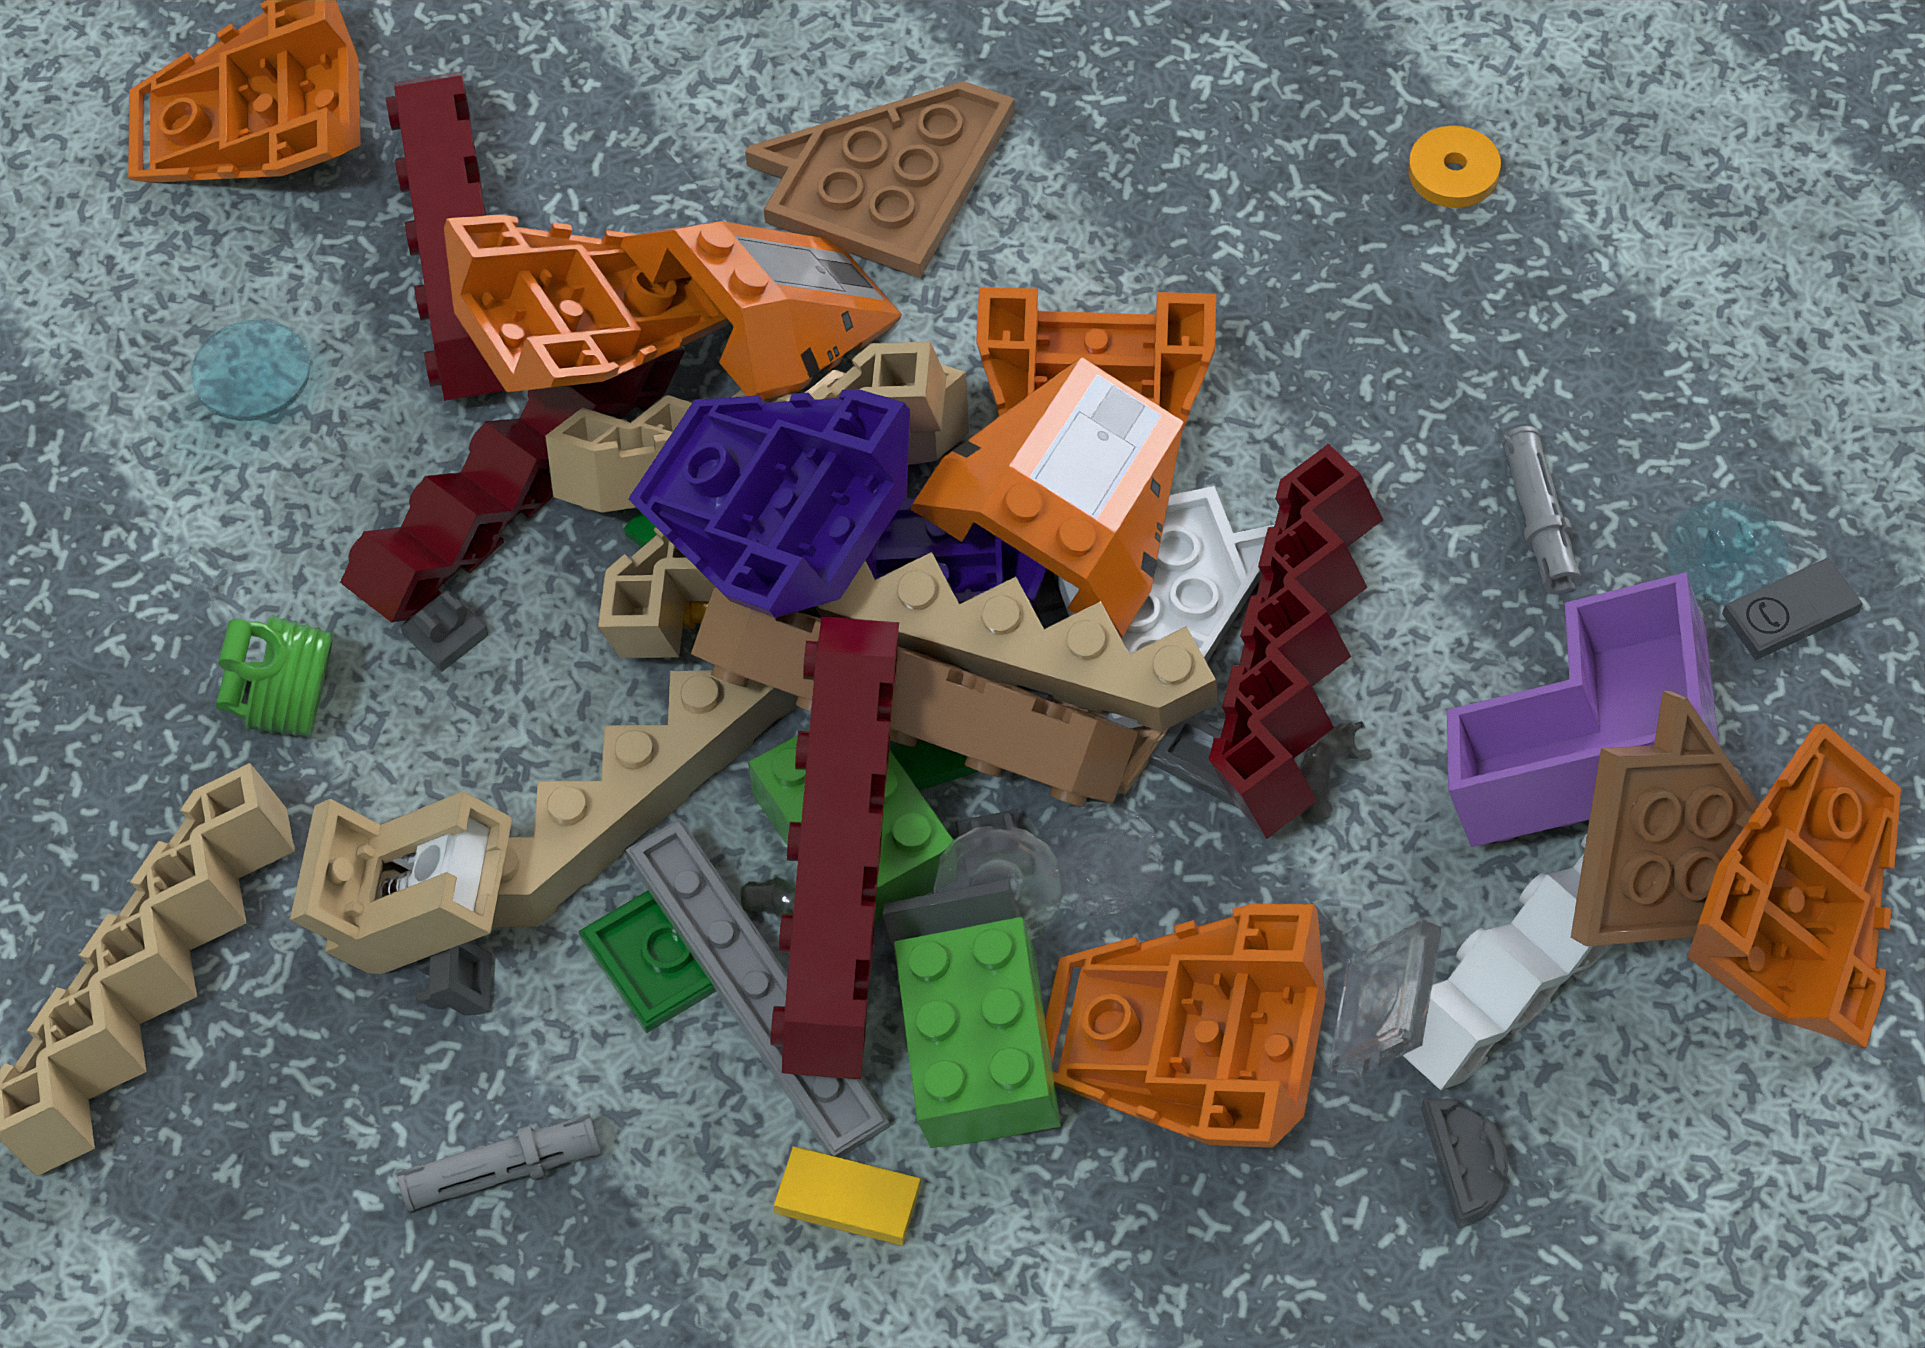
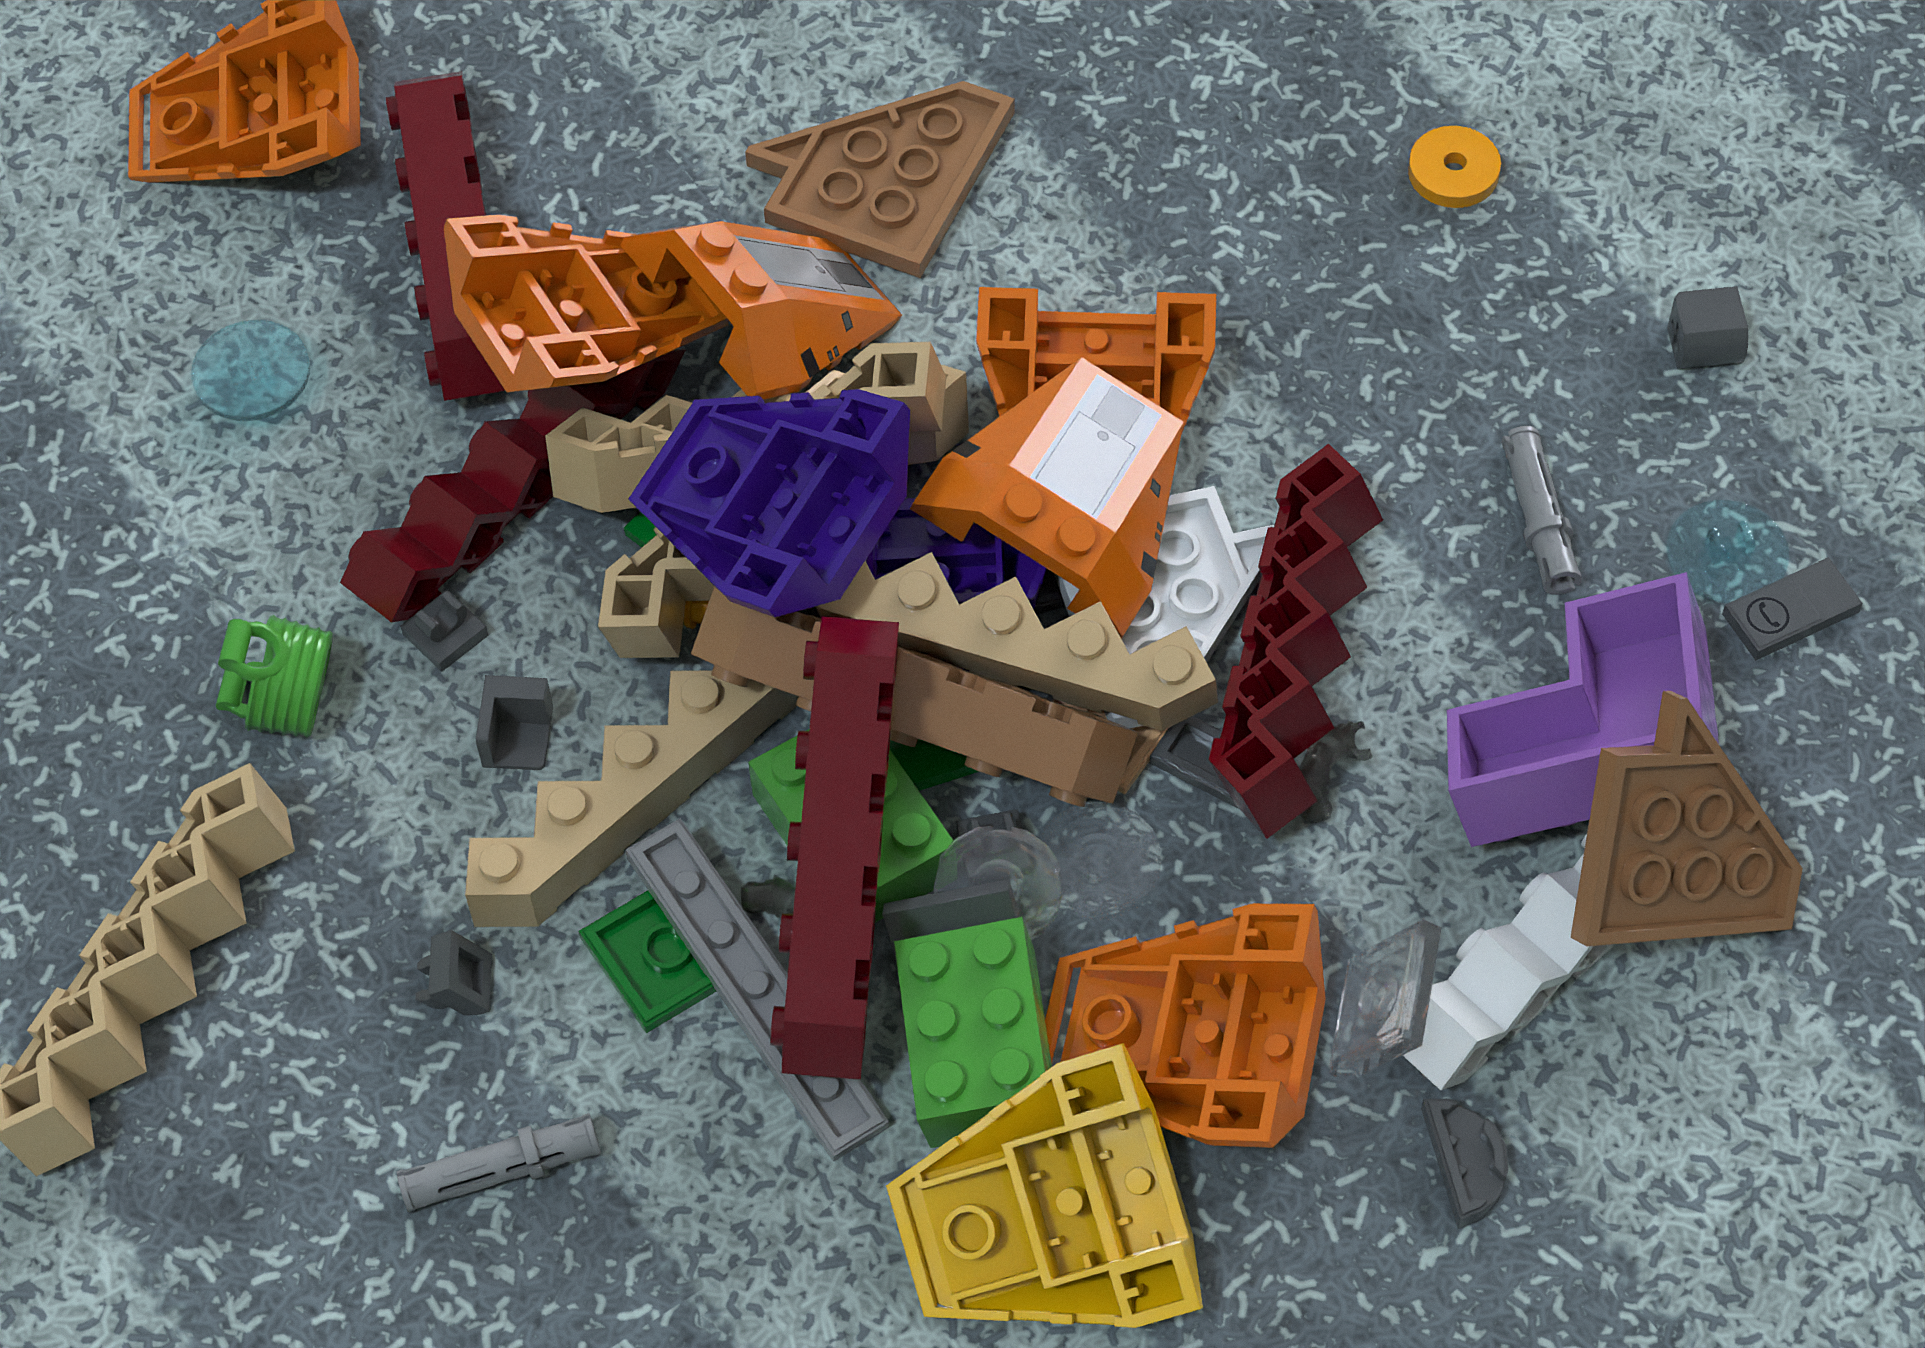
(401, 885): tan brick -> none
(514, 722): none -> dark grey panel
(847, 1195): yellow tile -> none
(1053, 1207): none -> yellow wedge
(1708, 328): none -> dark grey piece
(1802, 894): orange wedge -> none

